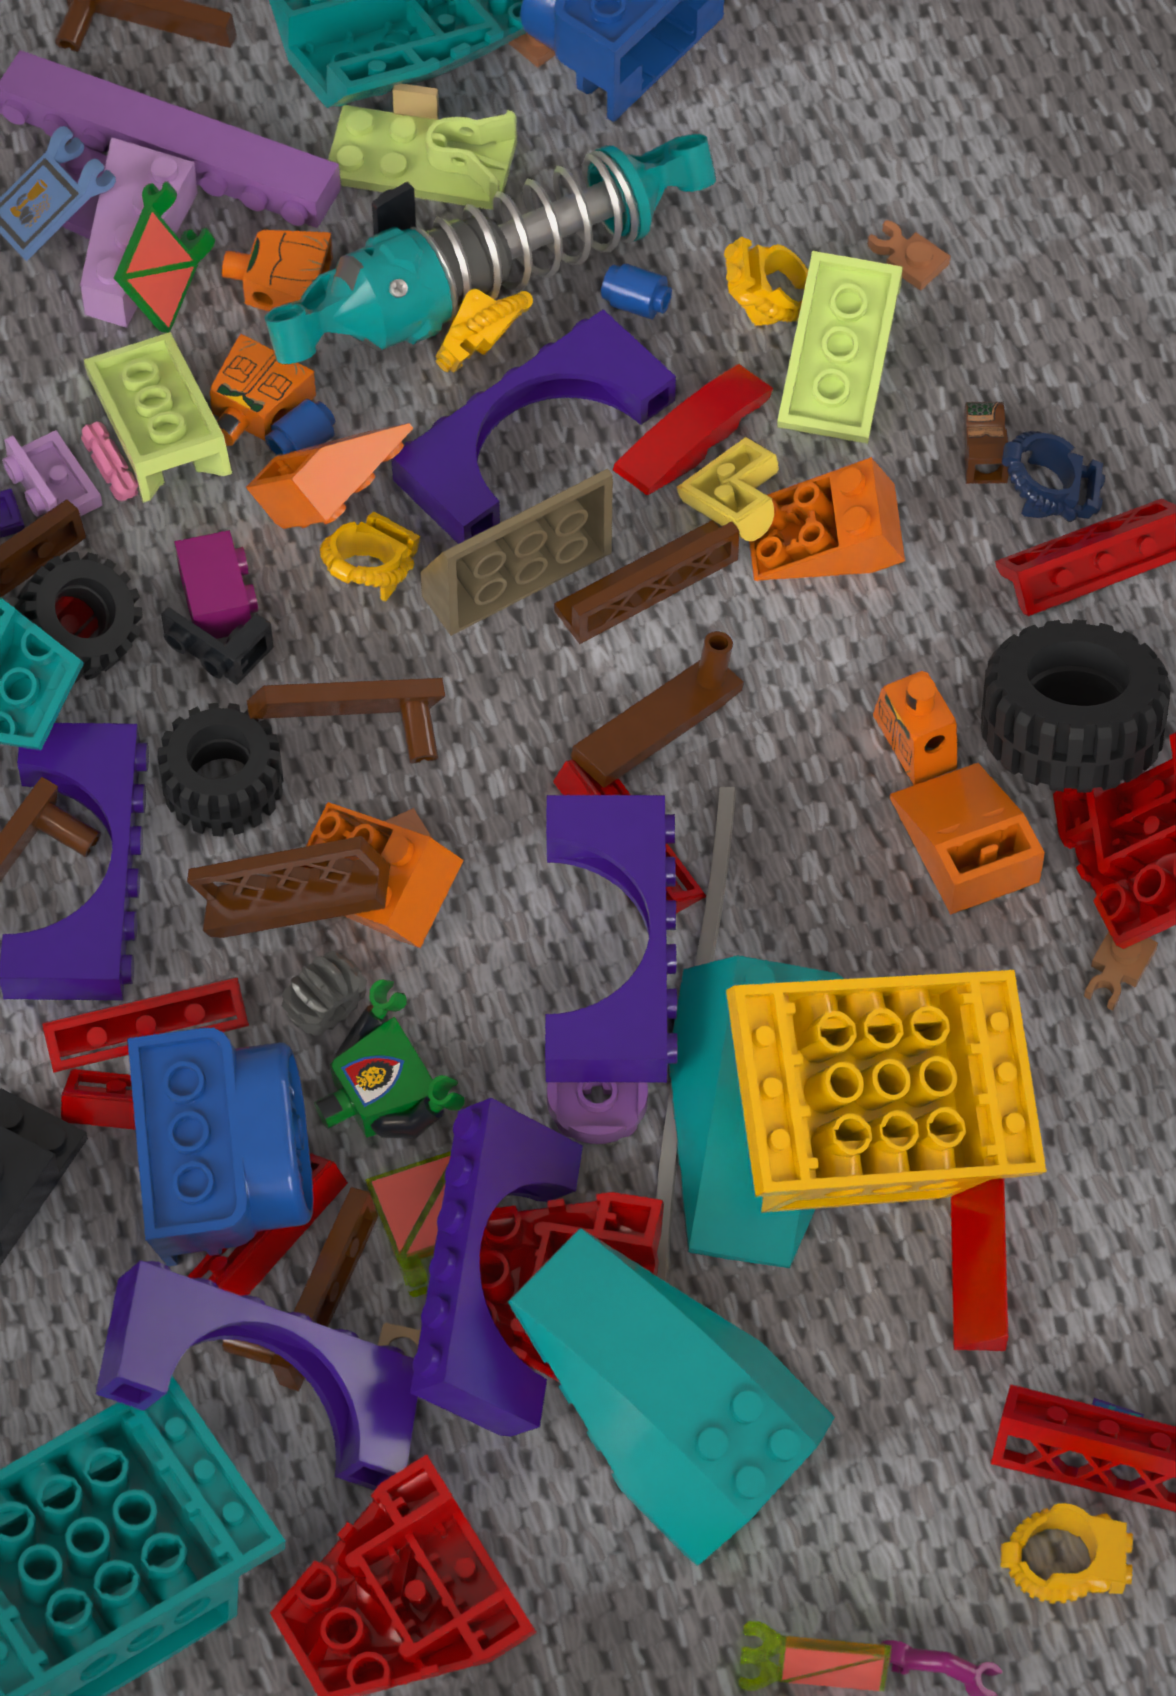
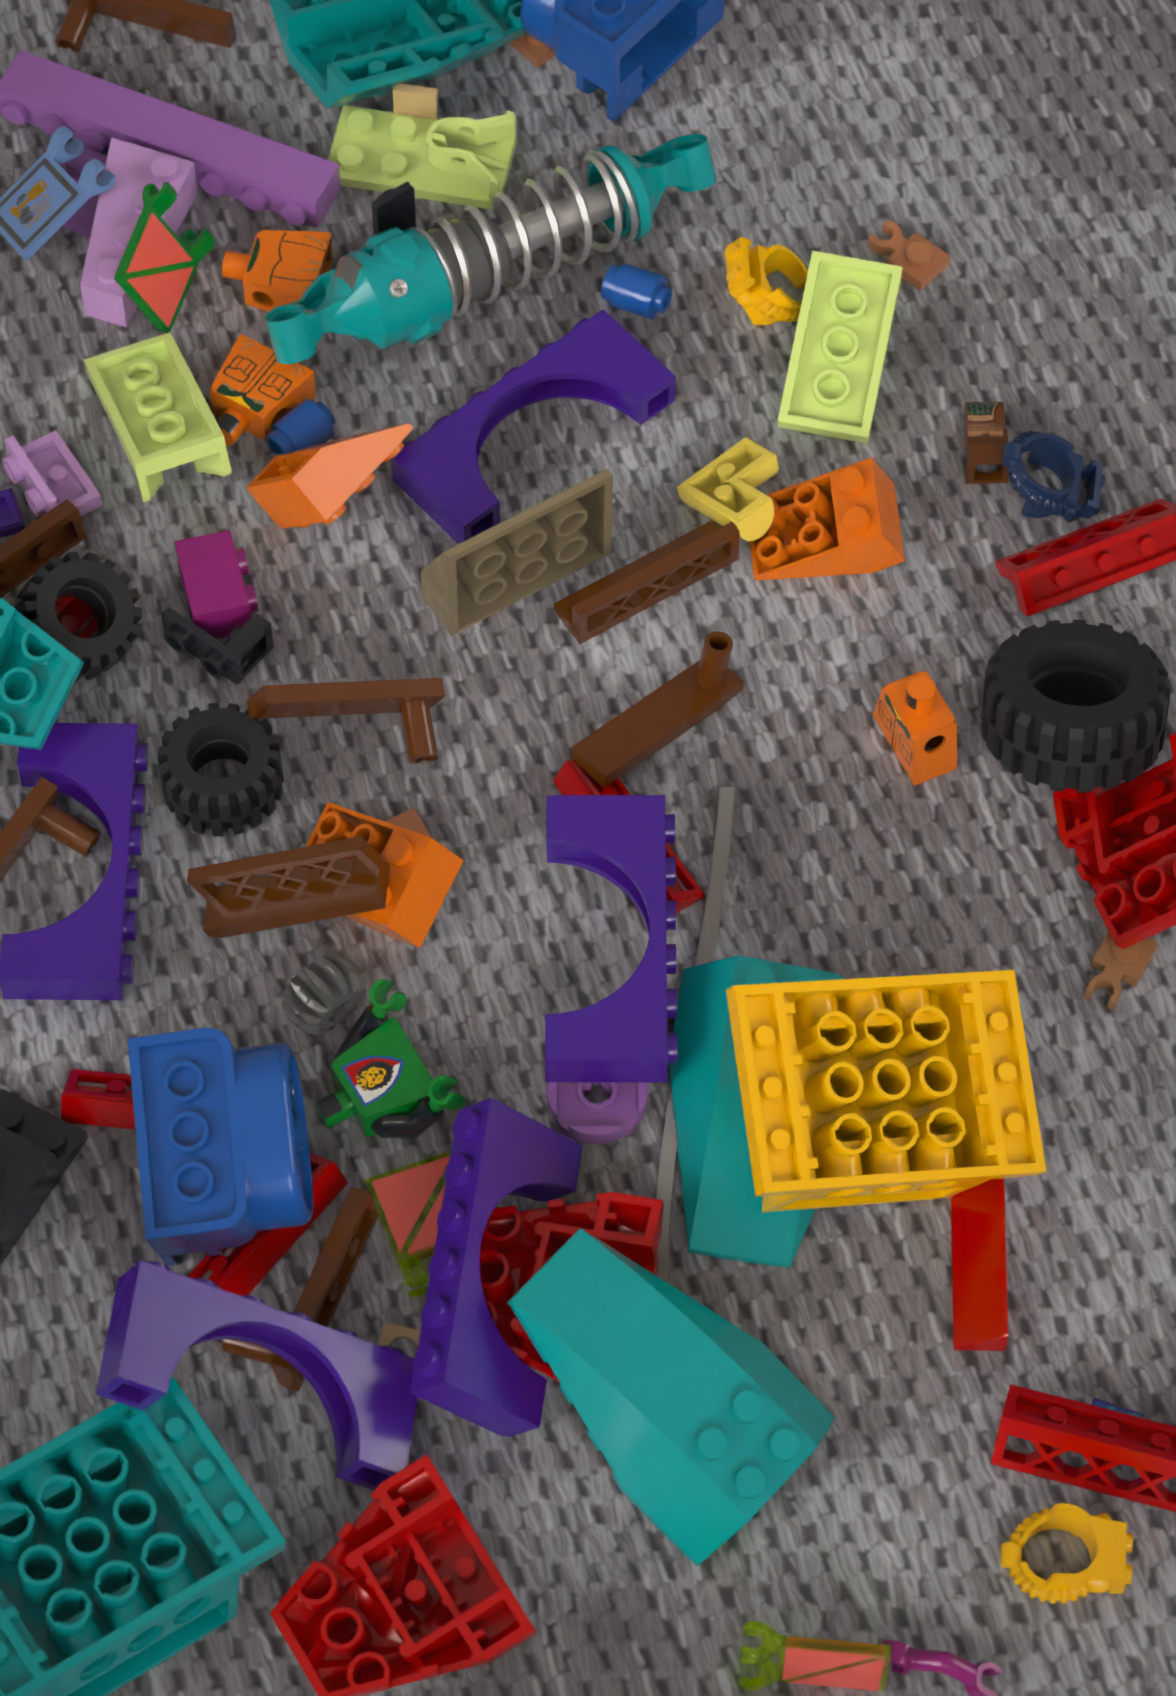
(109, 461): bright pink axle -> none
(142, 1018): red slope -> none
(377, 539): yellow piece -> none
(479, 326): yellow piece -> none
(691, 428): red slope -> none
(970, 837): orange slope -> none

